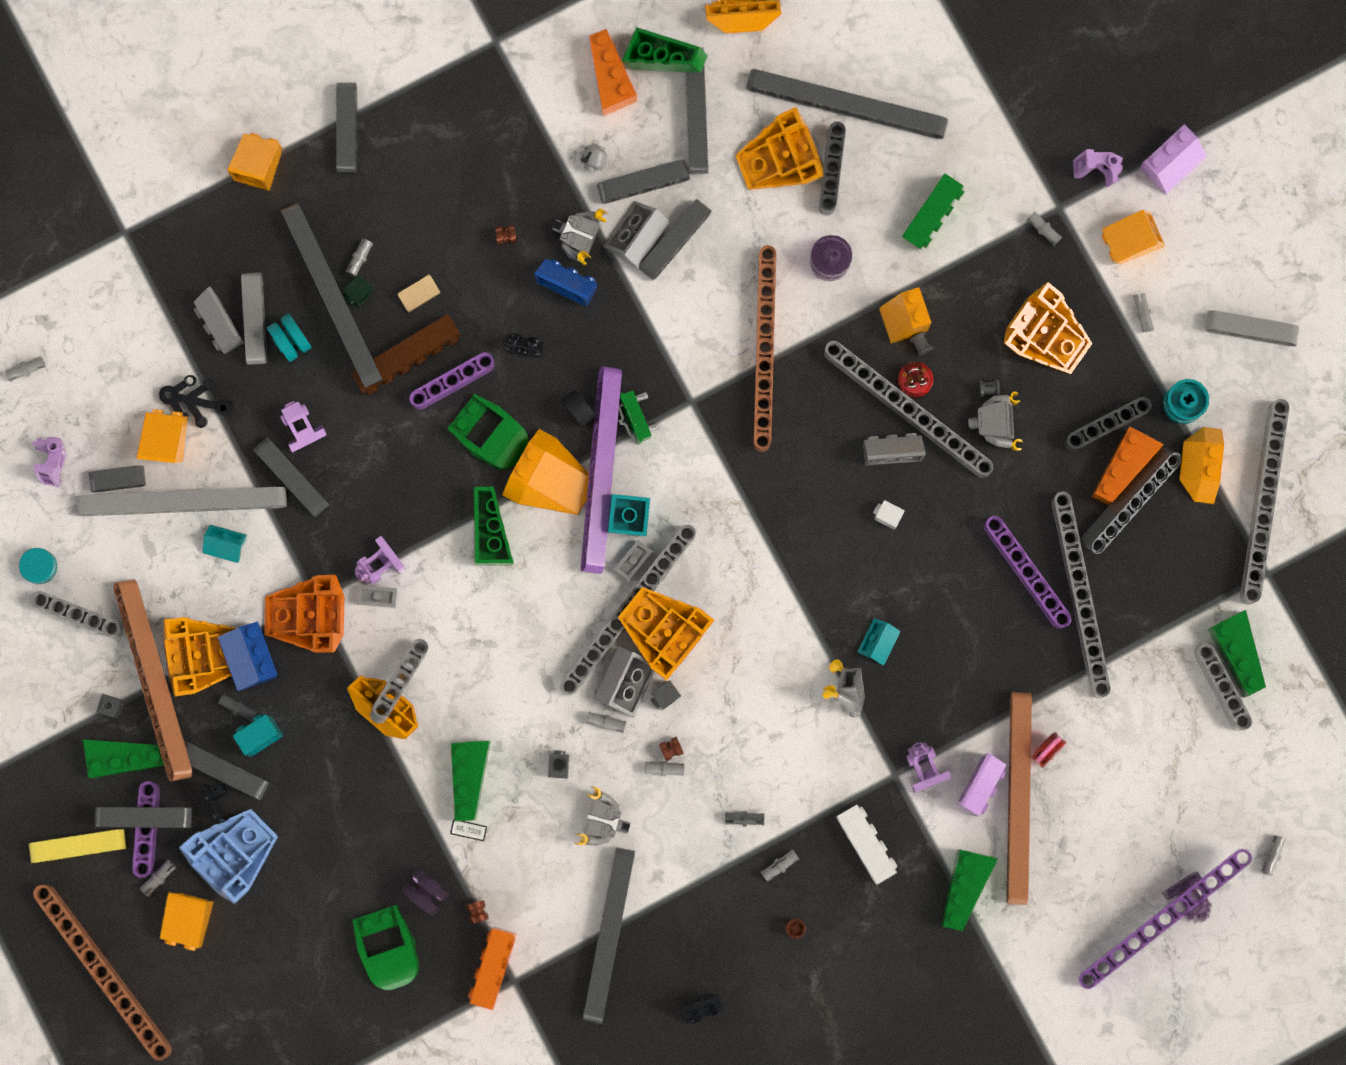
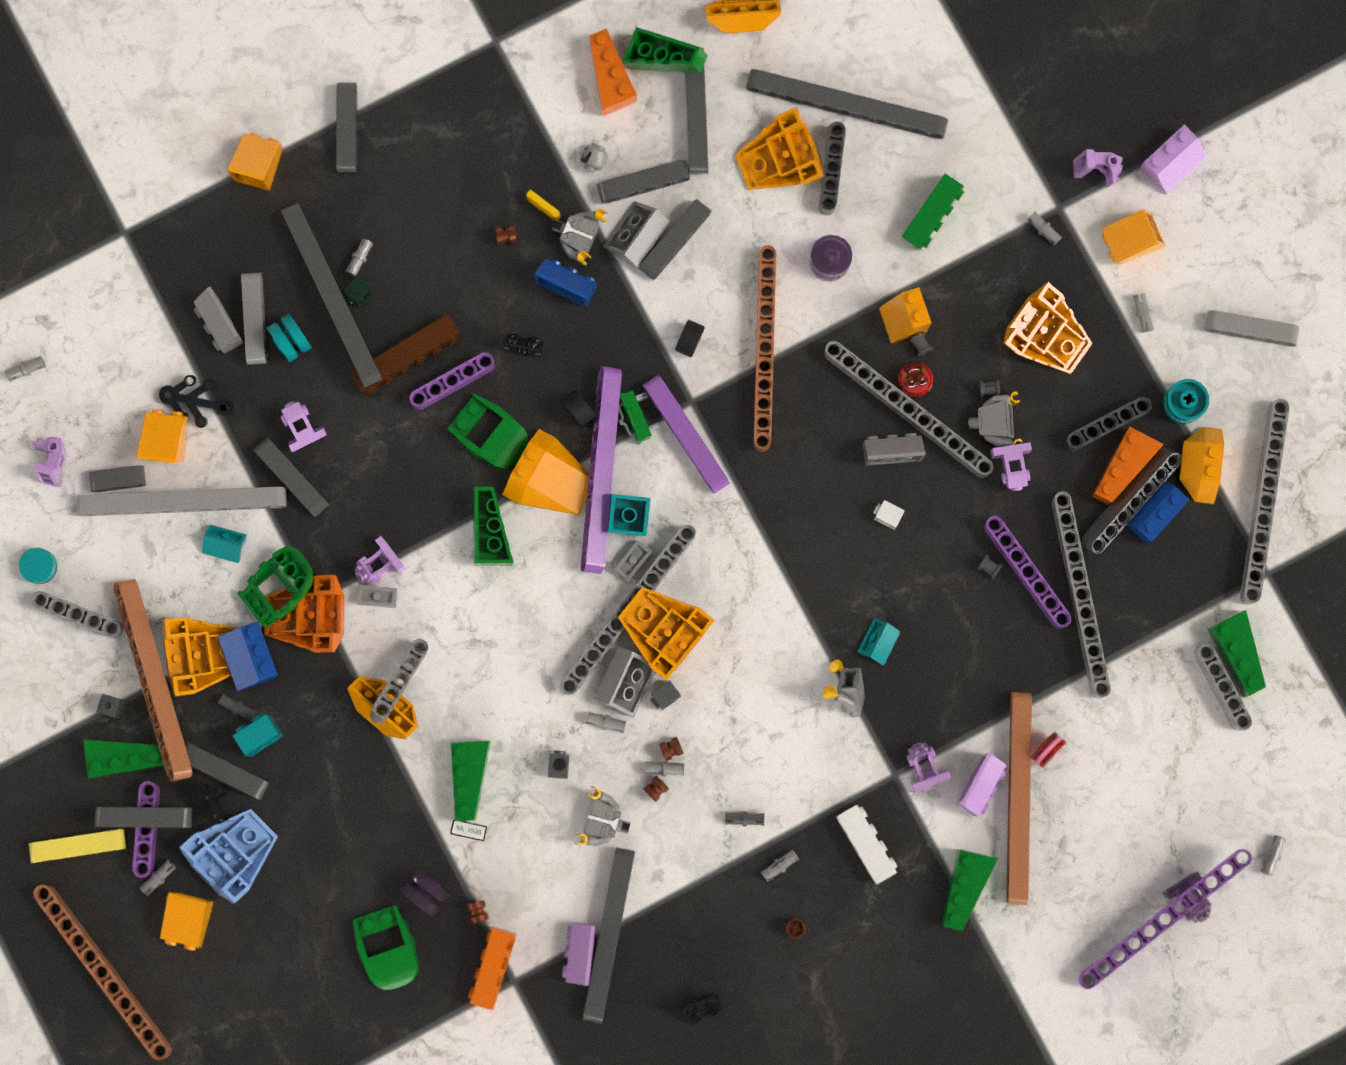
(292, 571): none -> green slope
(418, 293): tan slope -> none
(542, 205): none -> yellow tile
(579, 953): none -> lavender slope
(656, 788): none -> copper wheel
(686, 434): none -> medium lavender beam
(689, 338): none -> black tyre
(989, 566): none -> dark grey bush
(1018, 479): none -> lavender tile
(1157, 512): none -> blue slope

